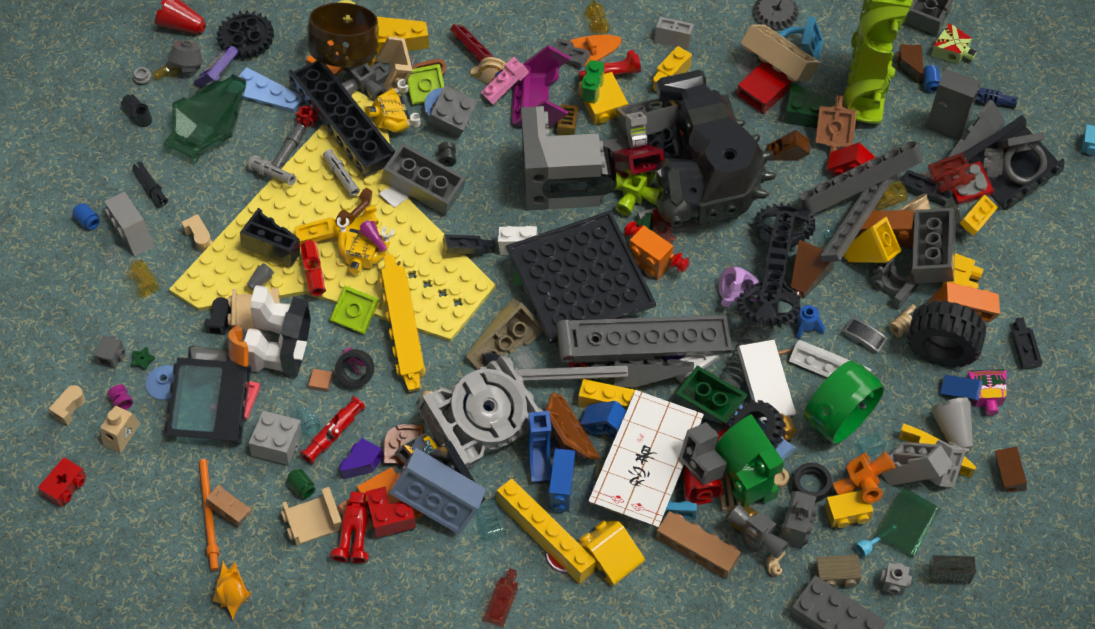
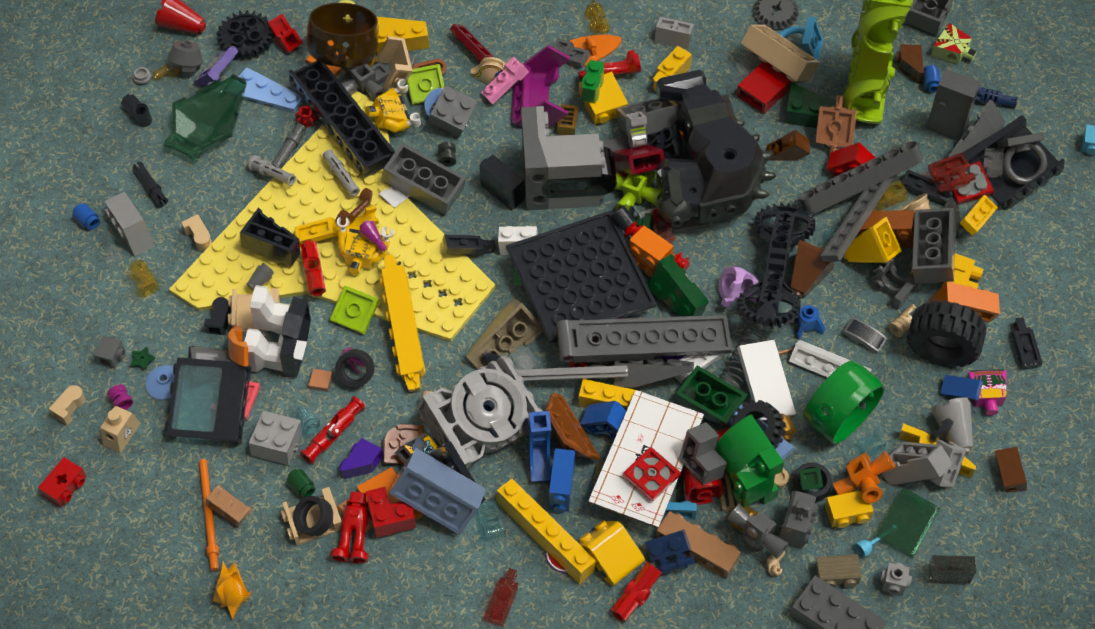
(284, 35): none -> red brick
(301, 511): none -> black tyre
(502, 182): none -> black brick
(624, 216): none -> black piece
(636, 592): none -> red piece
(651, 474): none -> red piece
(669, 545): none -> dark blue plate
(676, 290): none -> dark green wedge
(811, 478): none -> dark green tile
(943, 431): none -> black tile

